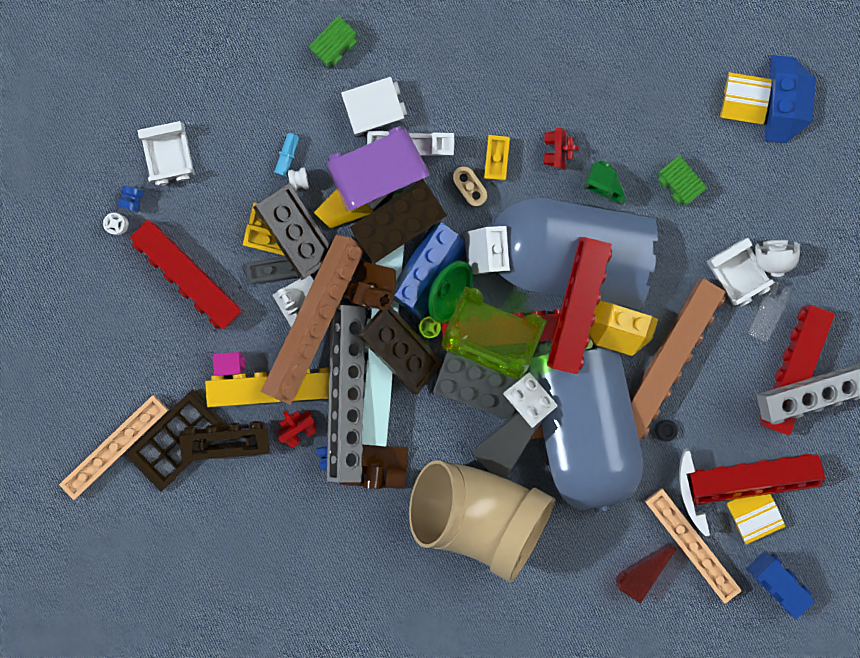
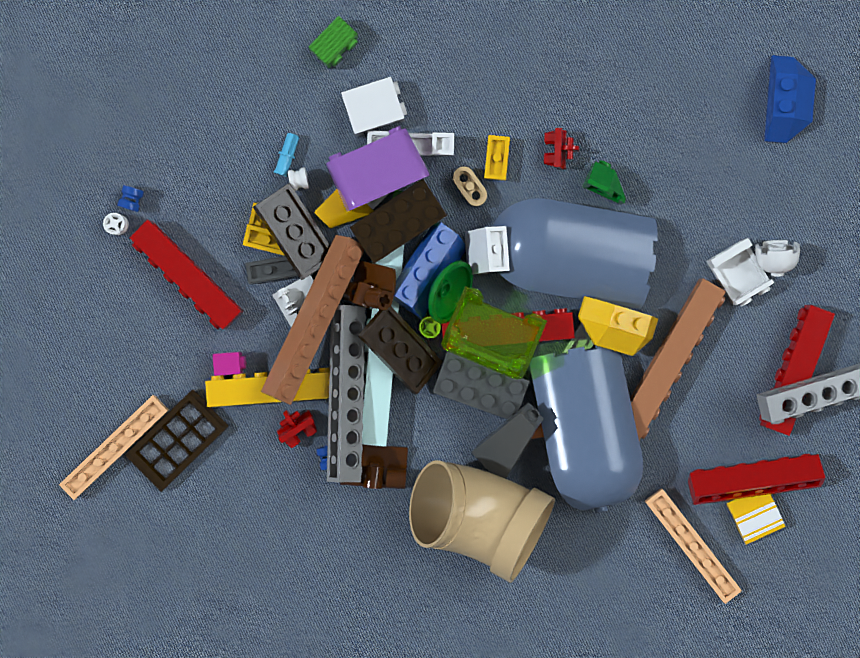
(167, 153): white panel -> none
(193, 441): dark brown brick -> none
(530, 399): white hinge -> none
(579, 305): red brick -> none
(642, 574): clear red slope -> none
(666, 430): black tile -> none
(681, 181): bright green brick -> none
(686, 466): white slope -> none
(746, 98): yellow slope -> none
(768, 313): clear hinge -> none
(781, 584): blue wedge -> none

